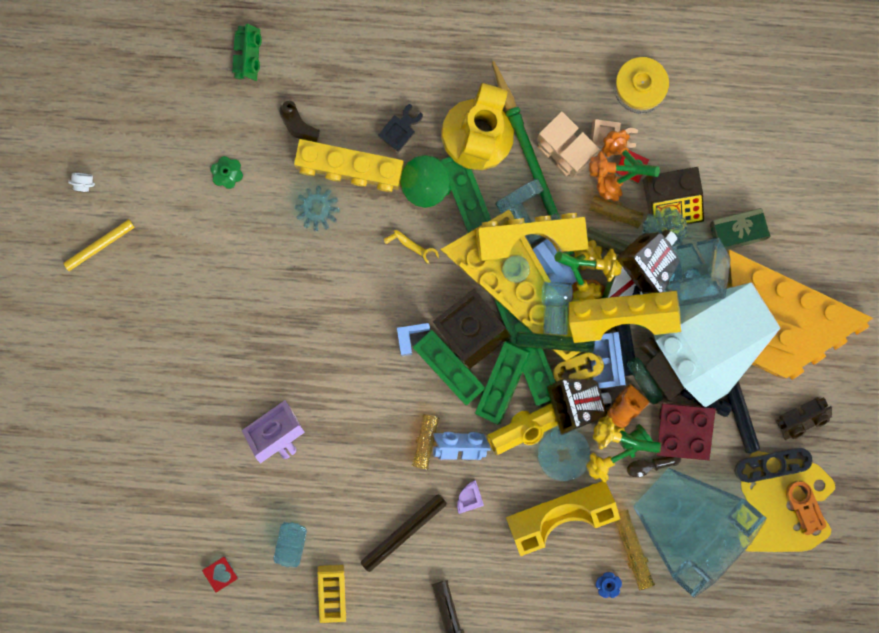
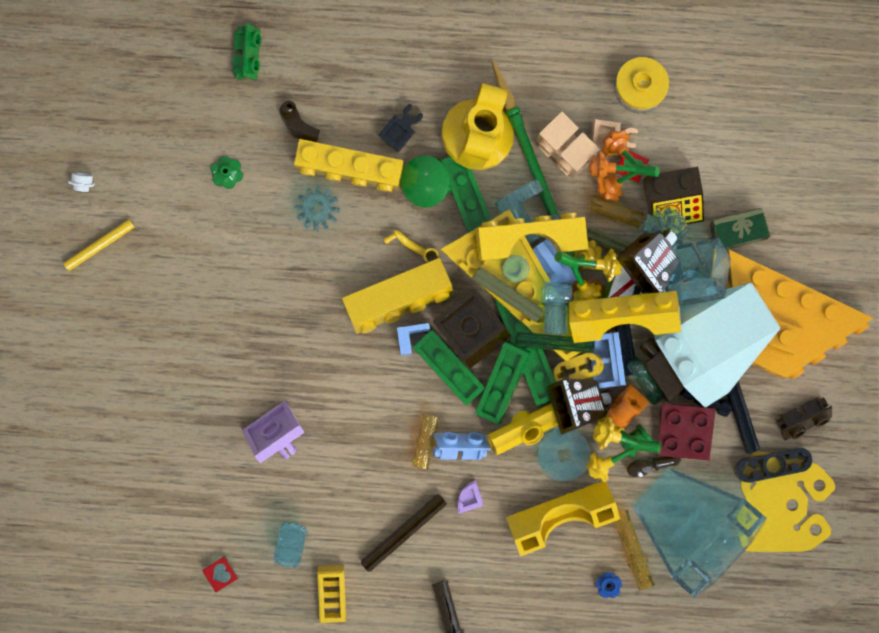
(398, 296): none -> yellow brick
(507, 294): none -> olive axle
(807, 509): orange piece -> none

